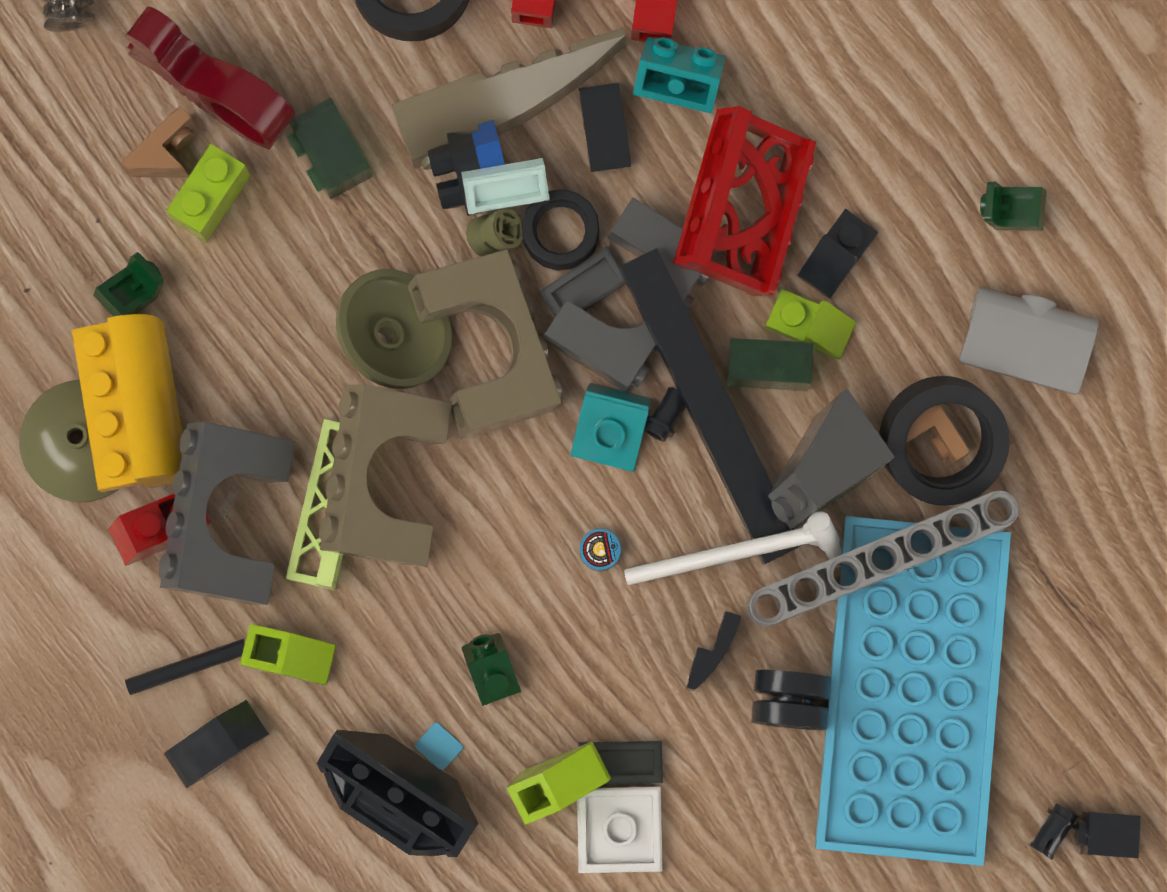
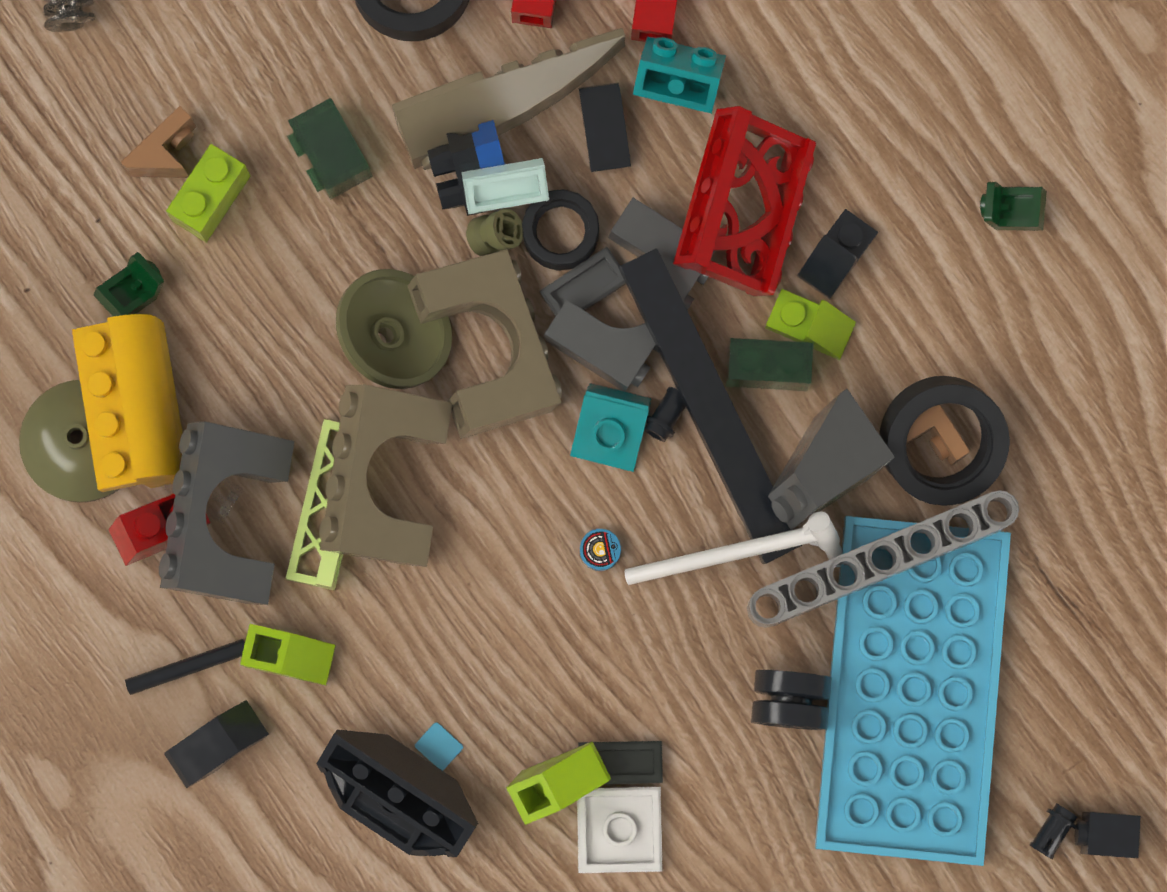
(215, 86): dark red animal -> none
(490, 668): dark green bracket -> none
(706, 660): black slope -> none
(1029, 340): light grey panel -> none

